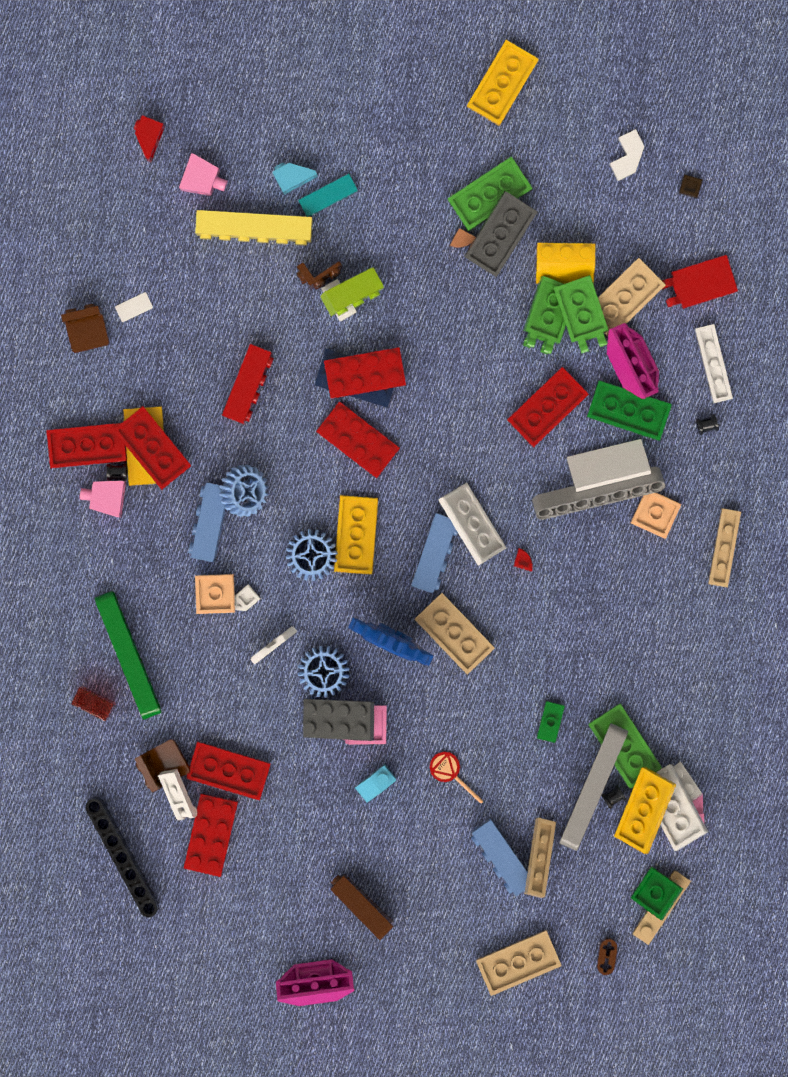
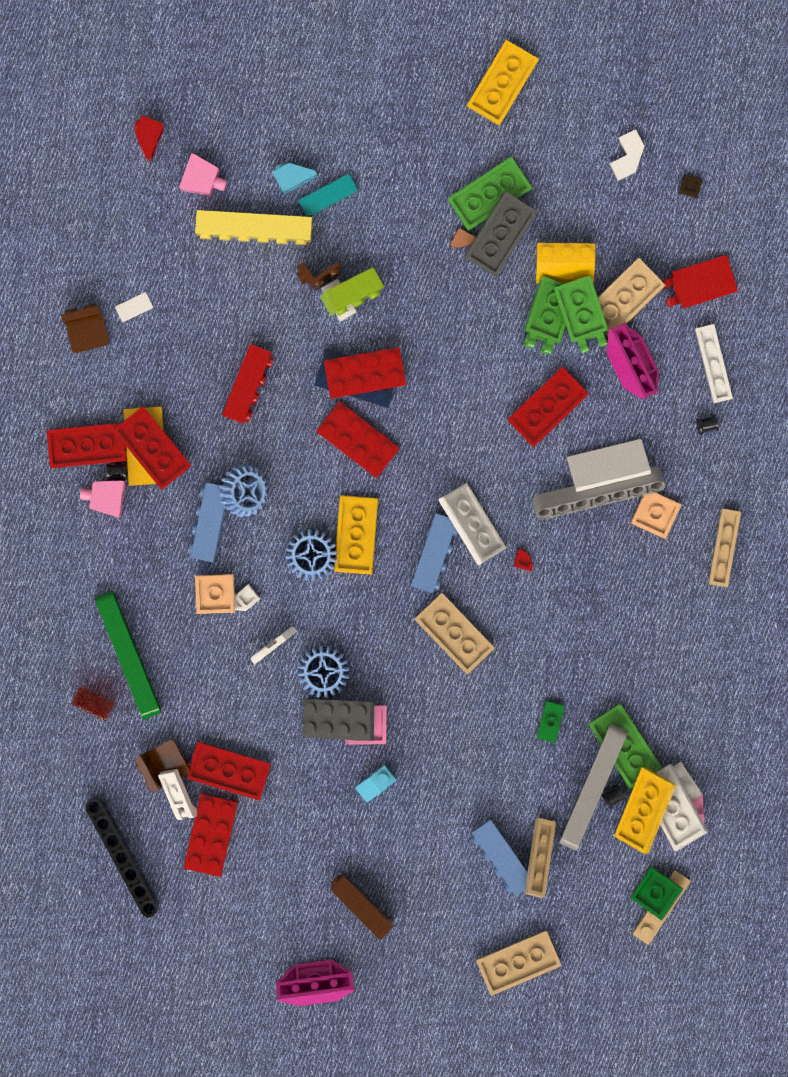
(391, 641): blue gear -> none
(446, 767): piece -> none
(602, 955): reddish brown beam -> none
(629, 412): green plate -> none

